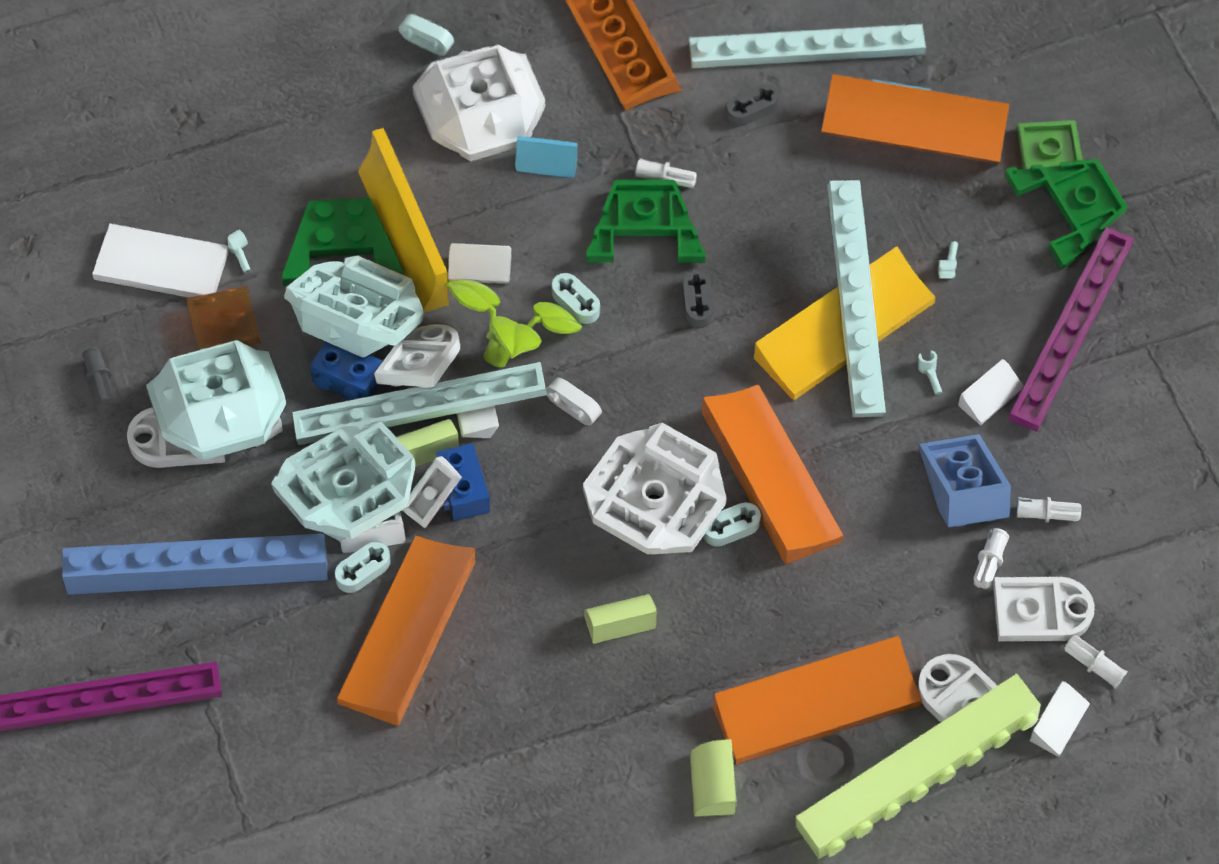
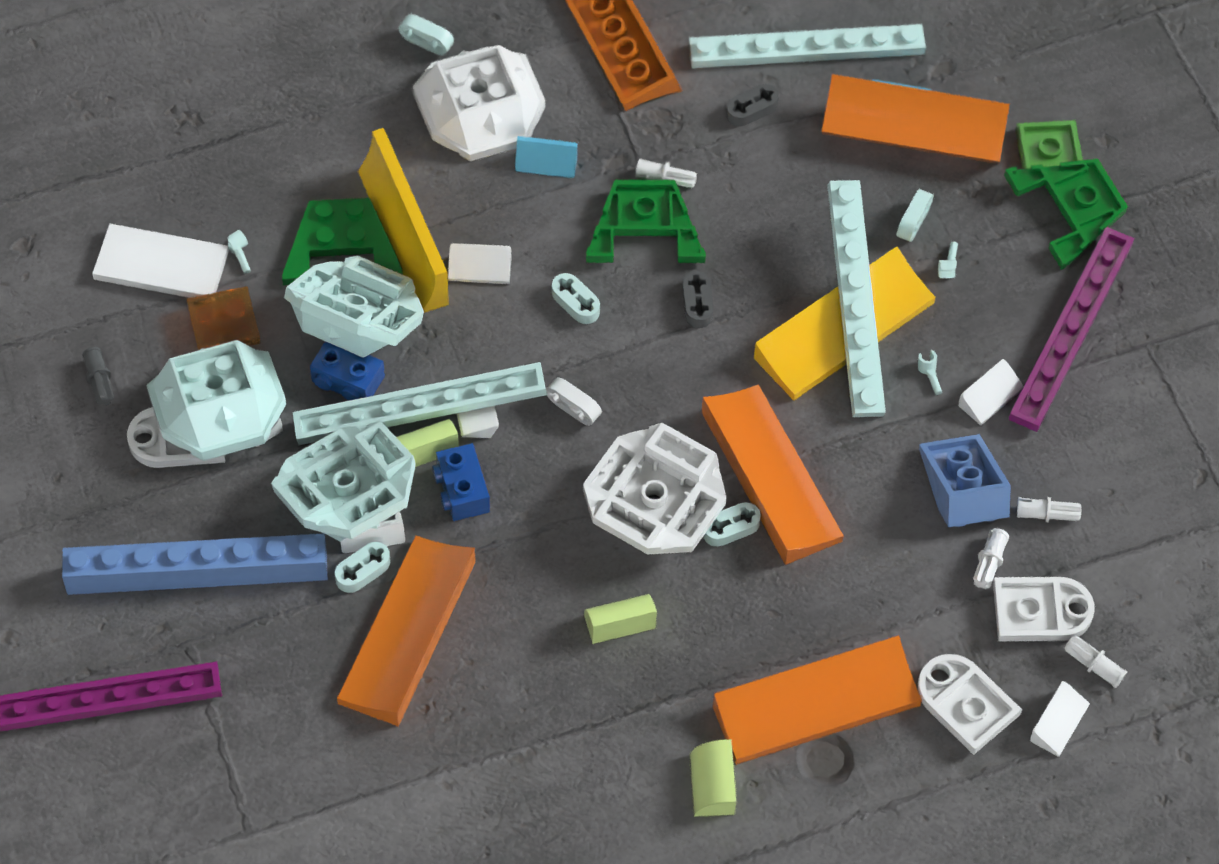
(420, 357): white plate -> none
(432, 491): white slope -> none
(507, 336): lime plant -> none
(915, 215): none -> light aqua beam
(918, 766): yellowish green brick -> none

